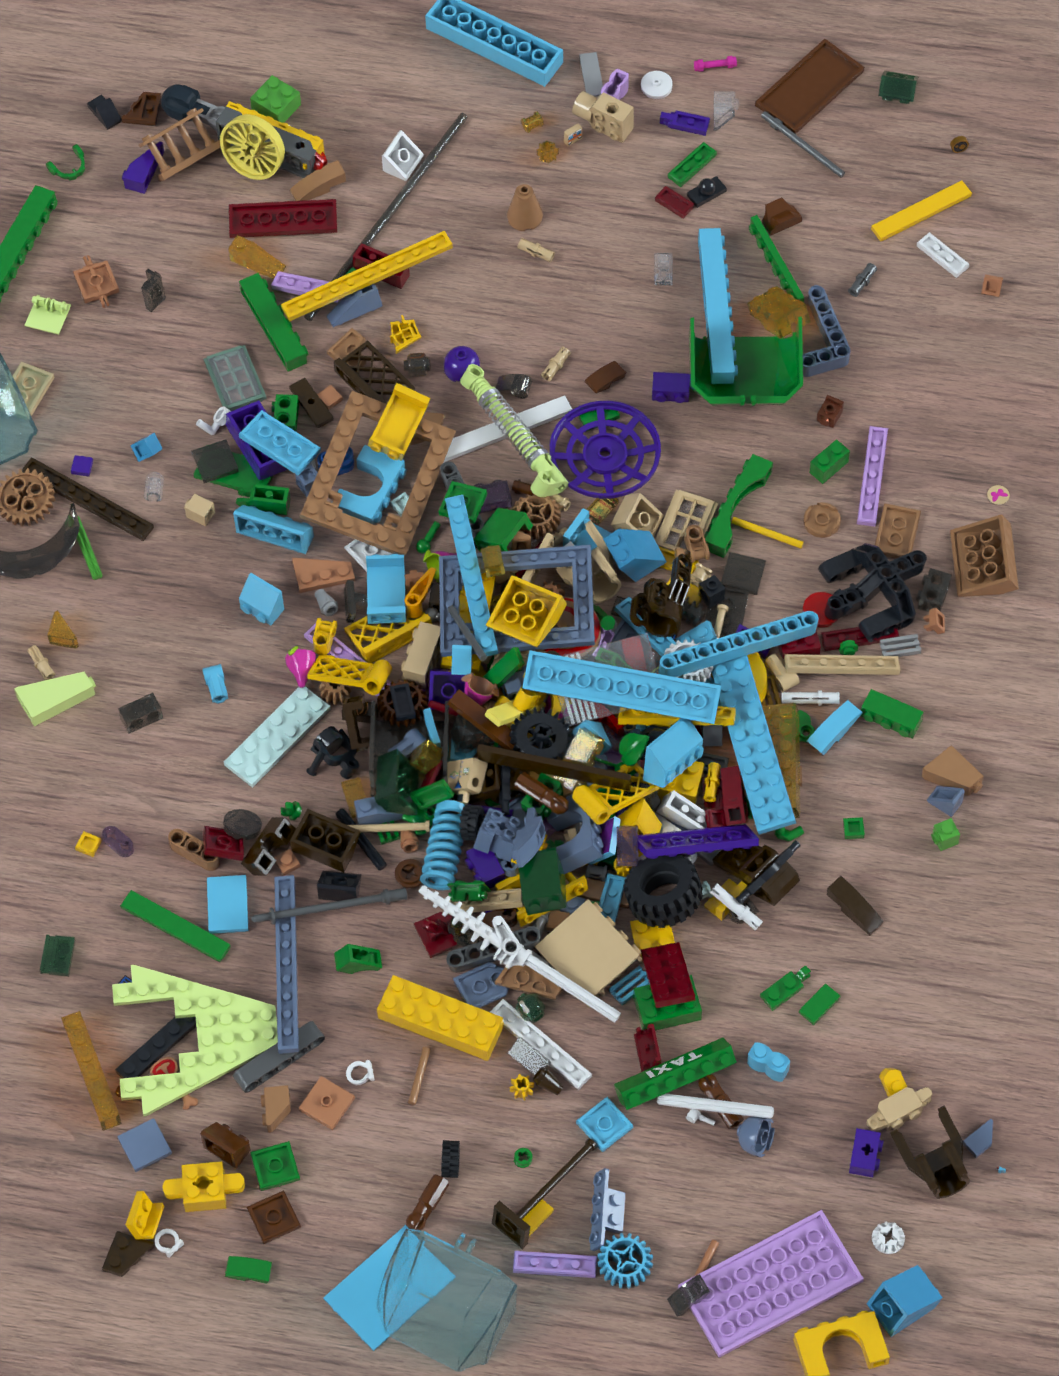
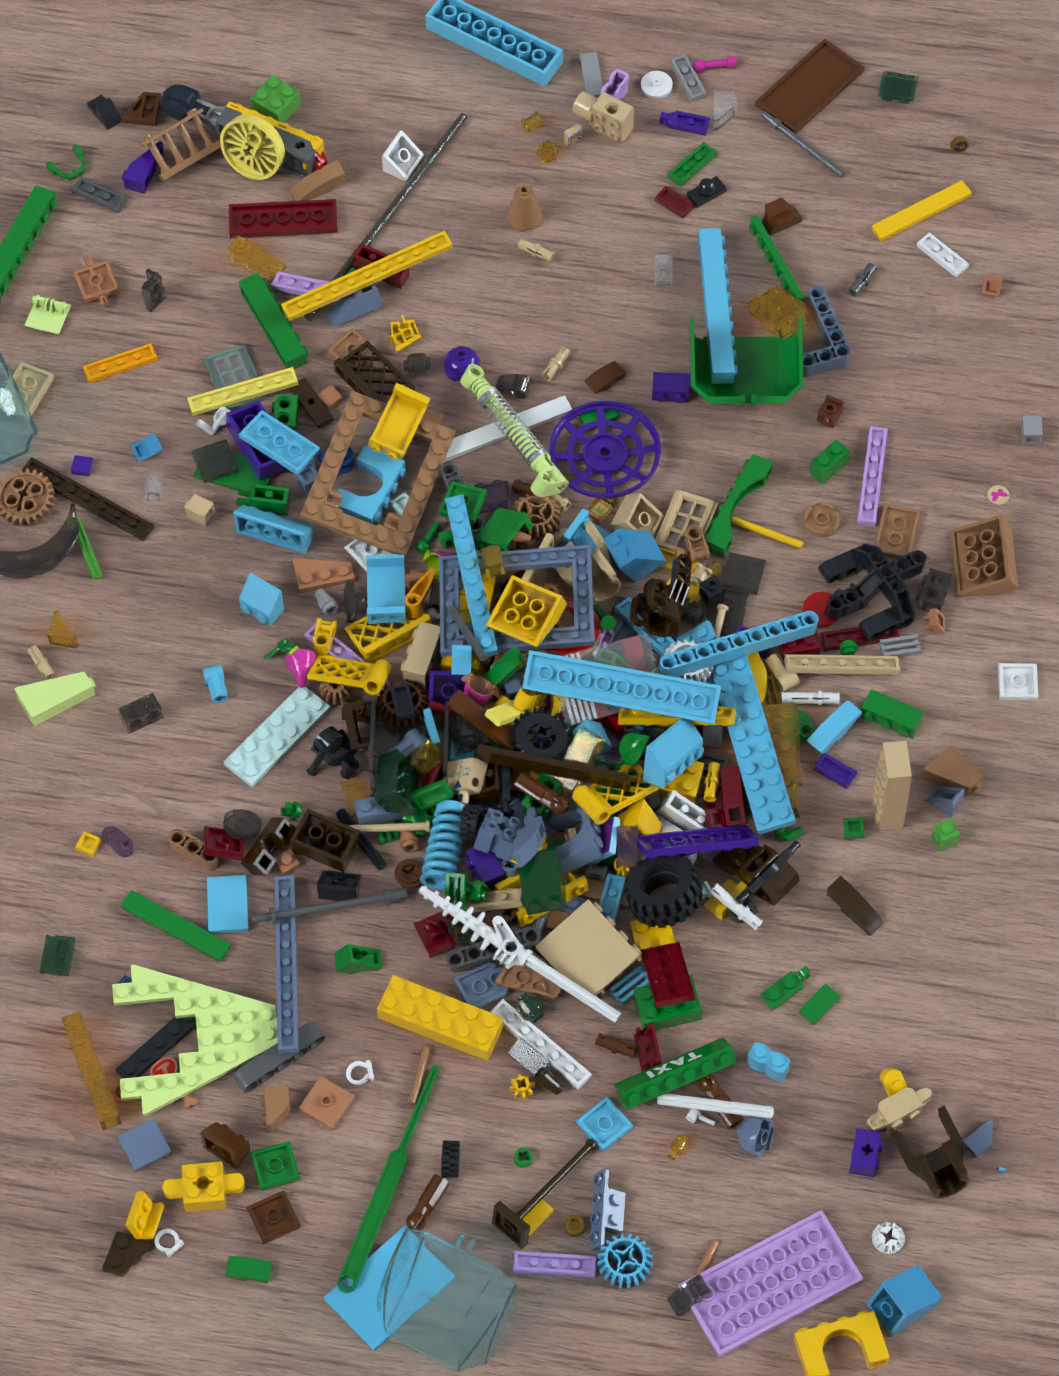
(99, 195): none -> dark grey tile
(119, 363): none -> light orange tile
(242, 391): none -> light yellow tile
(283, 647): none -> green plate
(383, 1194): none -> green piece
(444, 536): none -> green tile
(456, 875): none -> green tile
(574, 1225): none -> pearl gold tile
(616, 1045): none -> reddish brown pin
(679, 1146): none -> clear yellow cylinder
(688, 78): none -> light grey tile
(715, 567): none -> clear yellow bush
(835, 770): none -> dark purple tile
(892, 785): none -> tan brick
(1018, 681): none -> white tile
(1031, 430): none -> light grey brick

